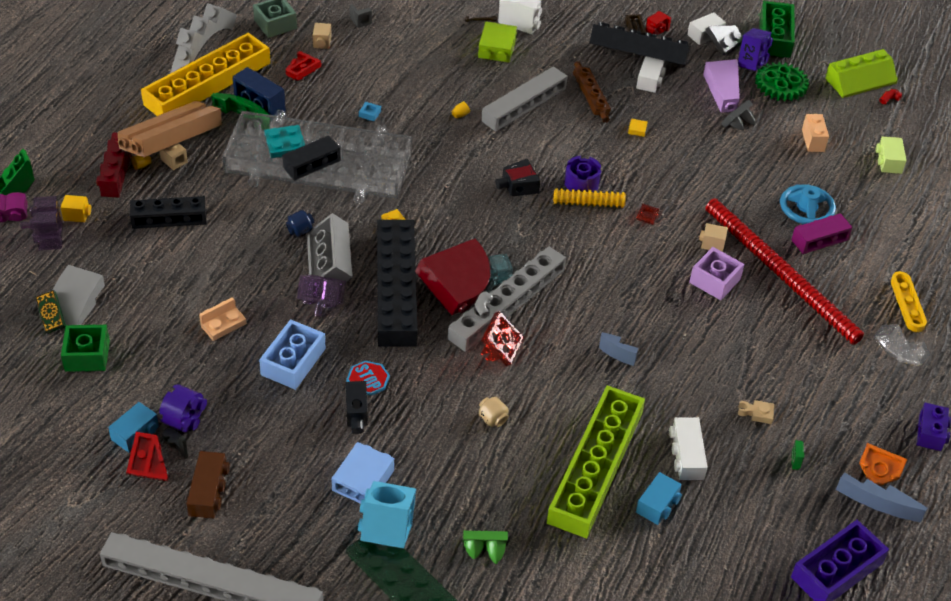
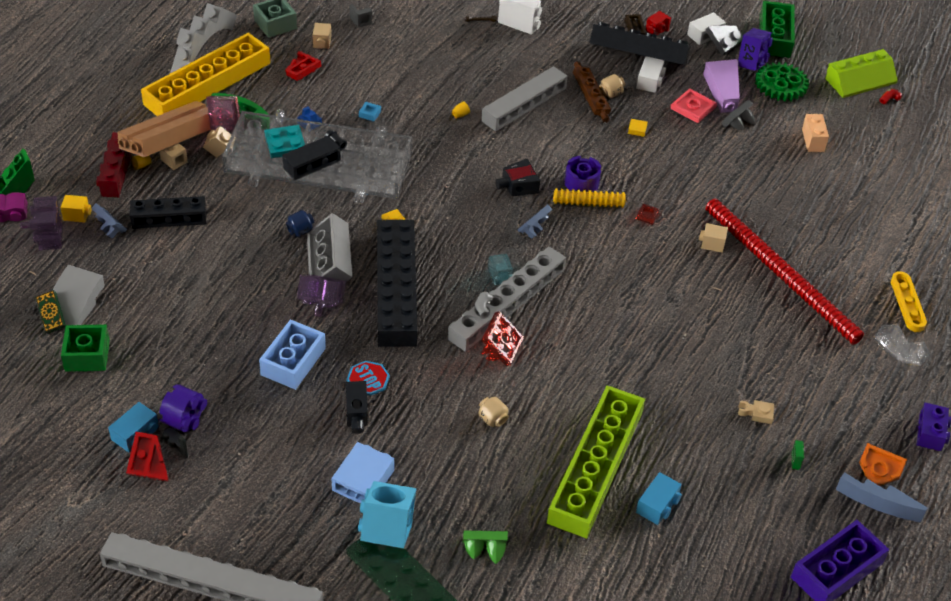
(111, 223): none -> sand blue plate
(207, 484): reddish brown brick -> none
(217, 141): none -> tan brick
(222, 319): light nougat bracket -> none
(223, 112): none -> clear pink tile
(259, 90): dark blue brick -> none
(309, 115): none -> blue tile
(341, 142): none -> black pin
(456, 275): dark red brick -> none
(497, 42): lime brick -> none
(532, 224): none -> sand blue plate
(611, 345): sand blue slope -> none
(612, 86): none -> tan head
(688, 448): white brick -> none
(693, 105): none -> coral plate
(716, 273): lavender brick -> none
(807, 201): dark azure piece -> none
(821, 233): magenta brick -> none
(891, 155): yellowish green brick -> none

